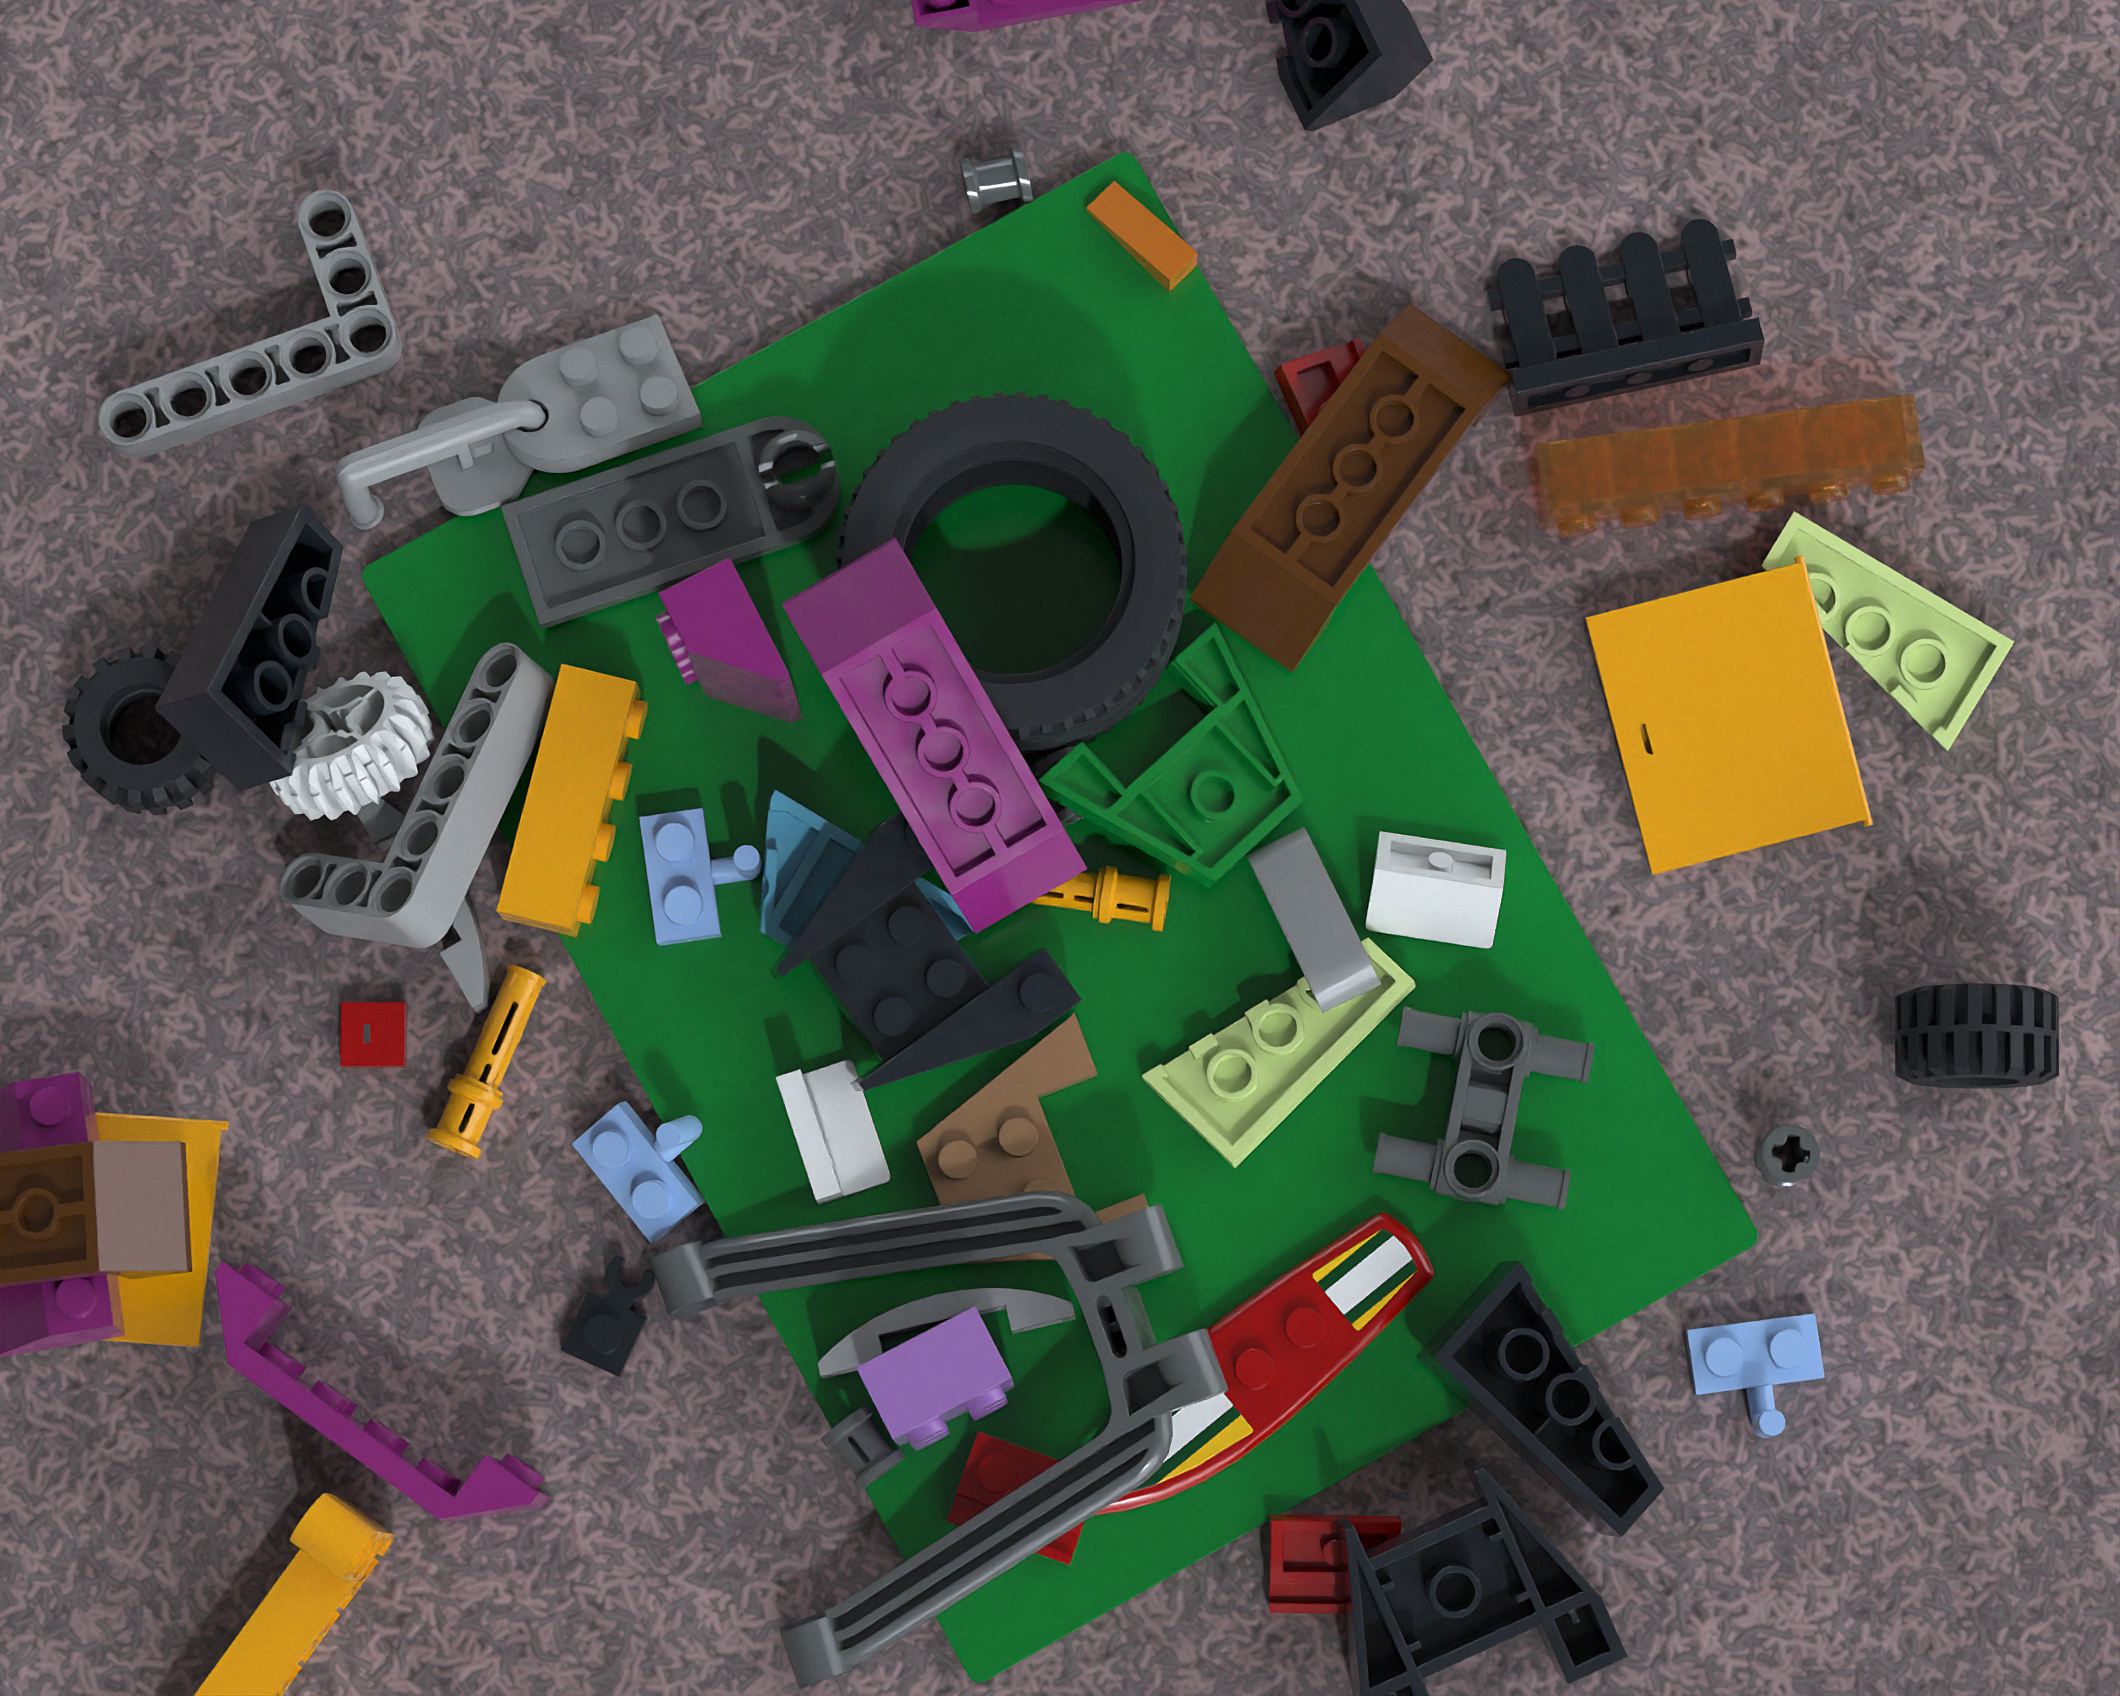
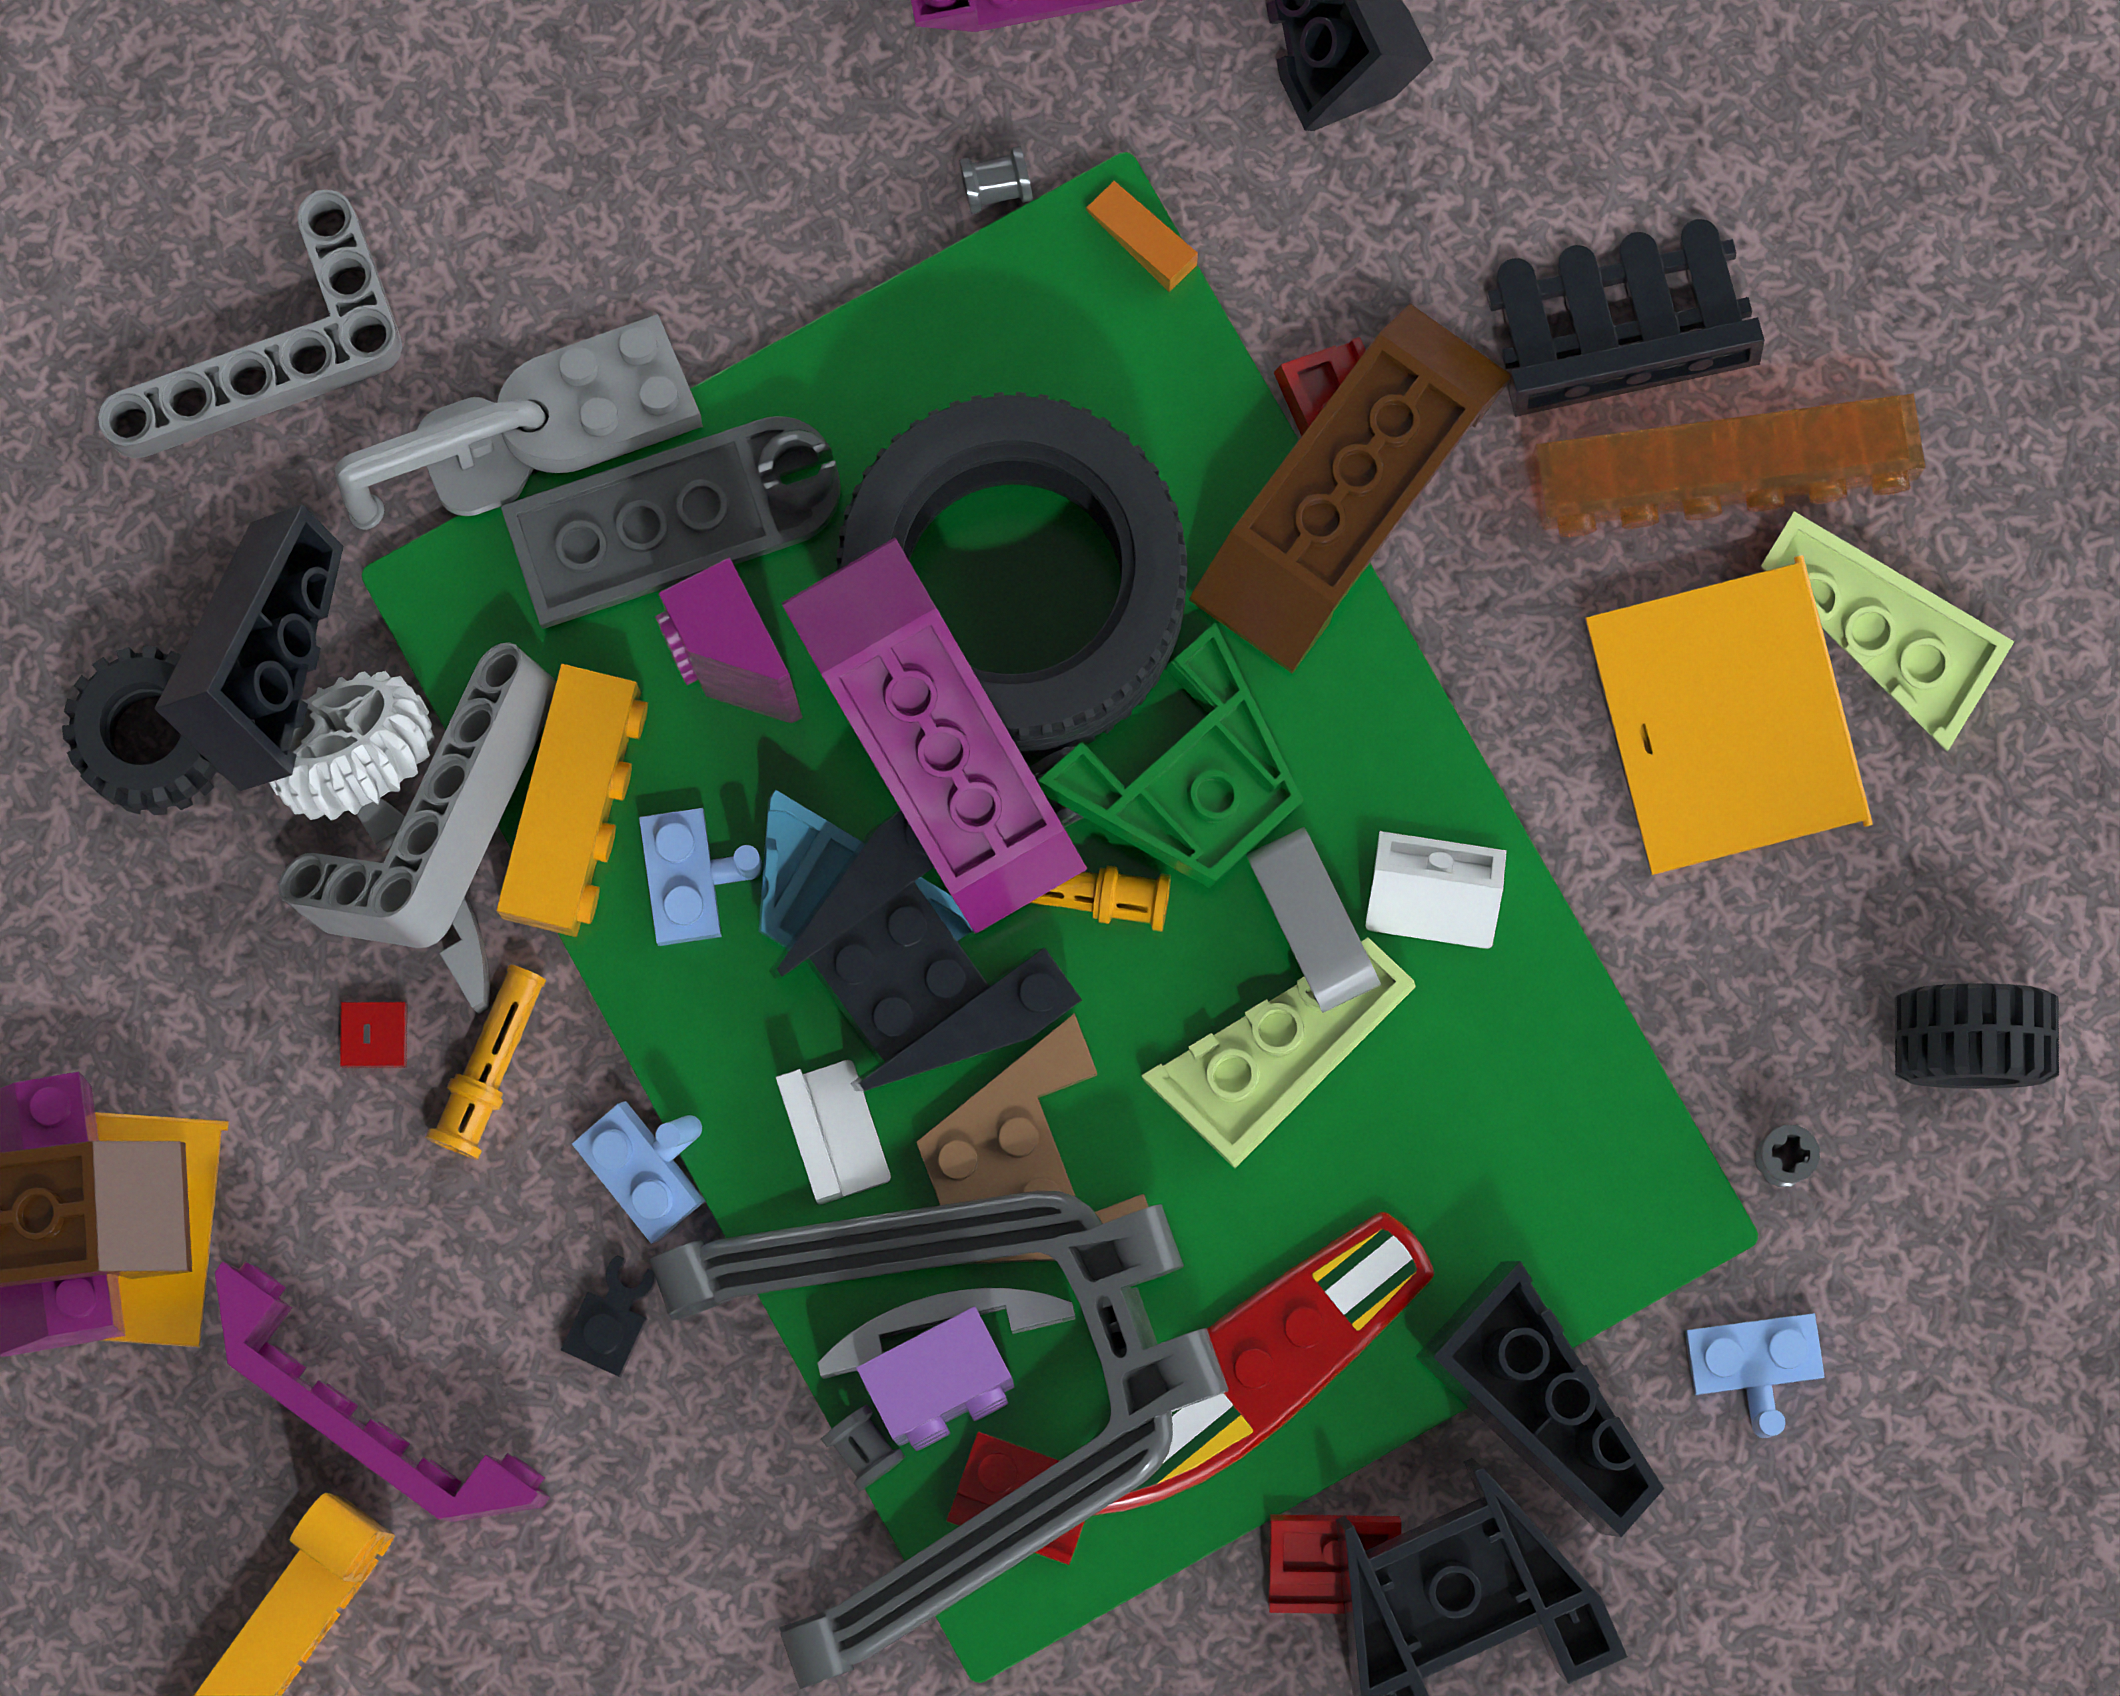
(1483, 1108): dark grey piece -> none

